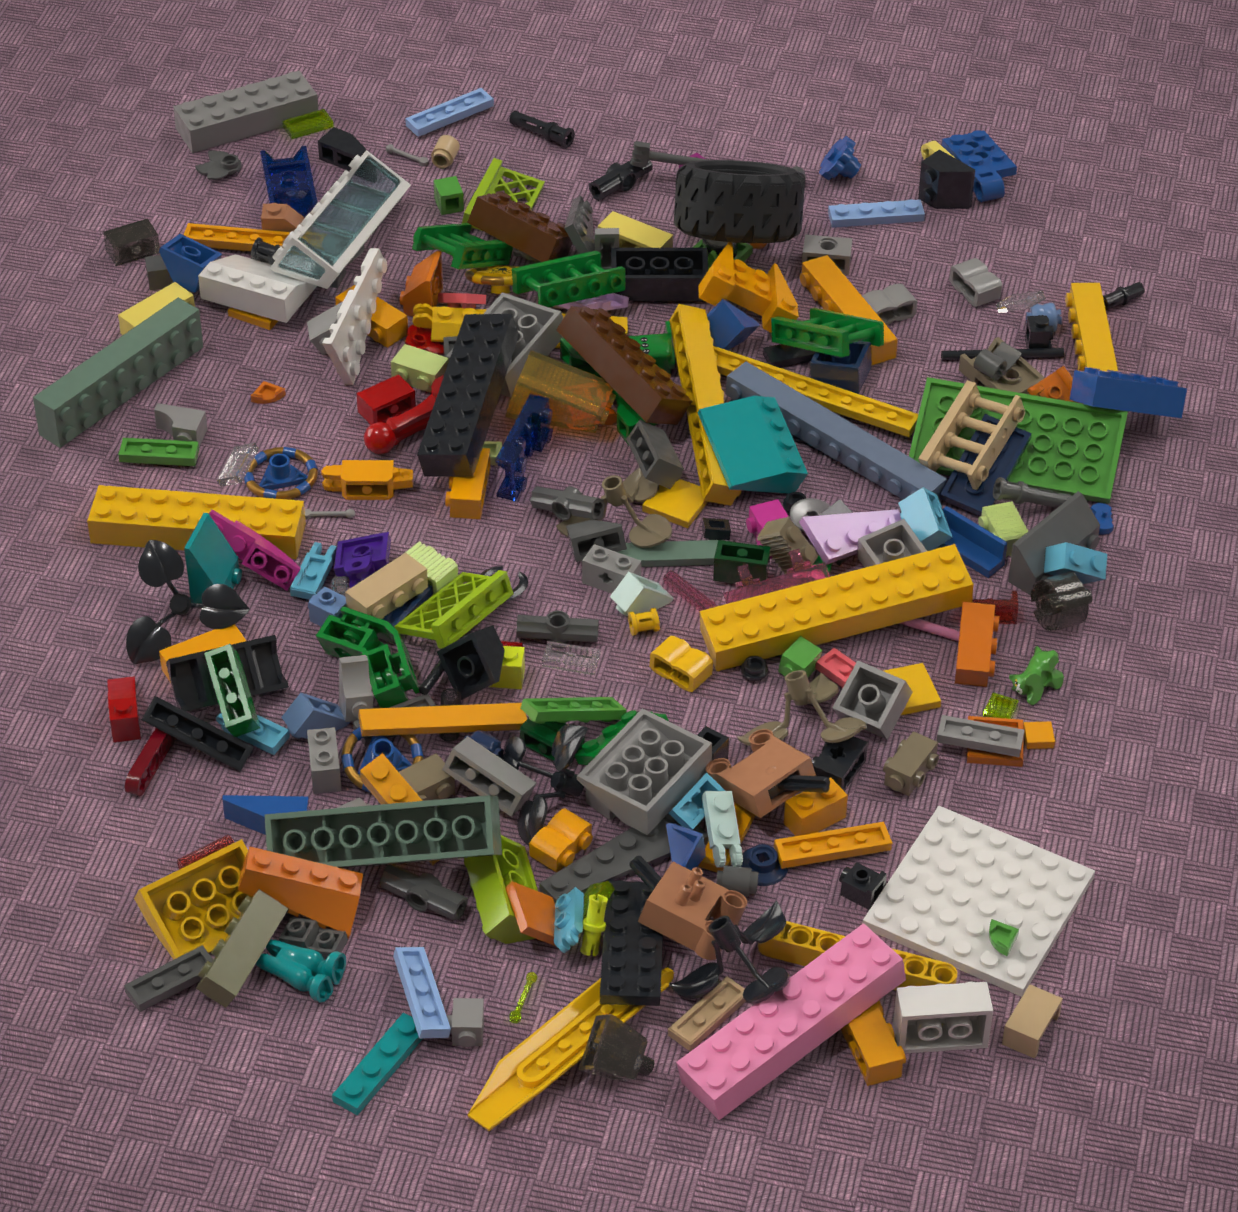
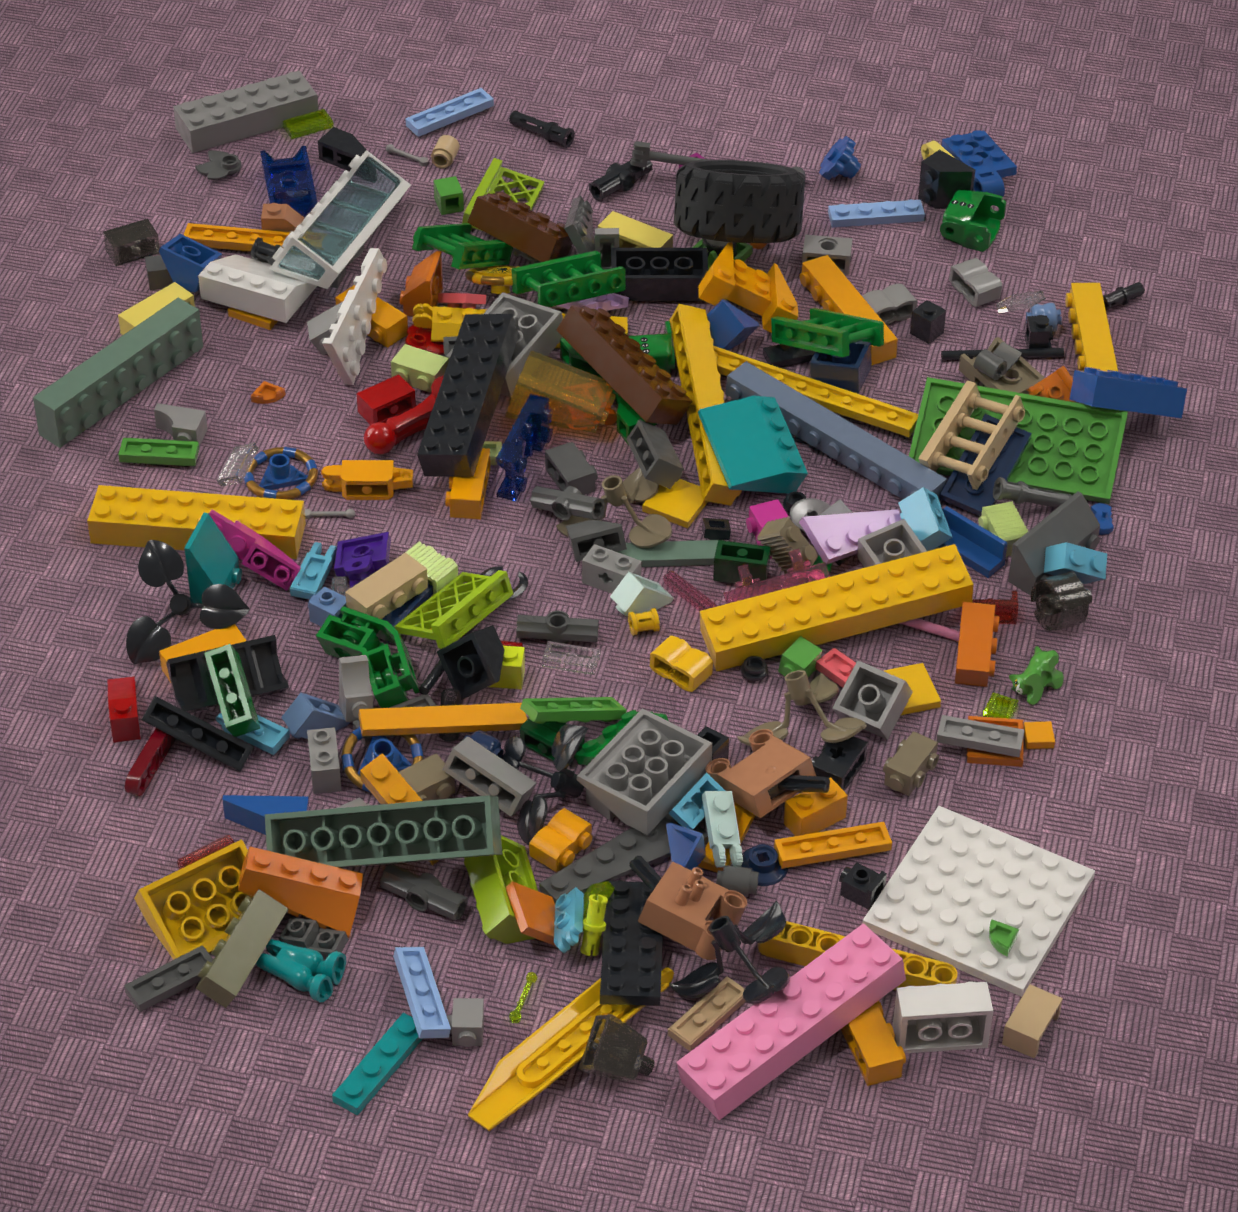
(570, 468): none -> dark grey brick
(927, 322): none -> black brick
(972, 220): none -> green piece

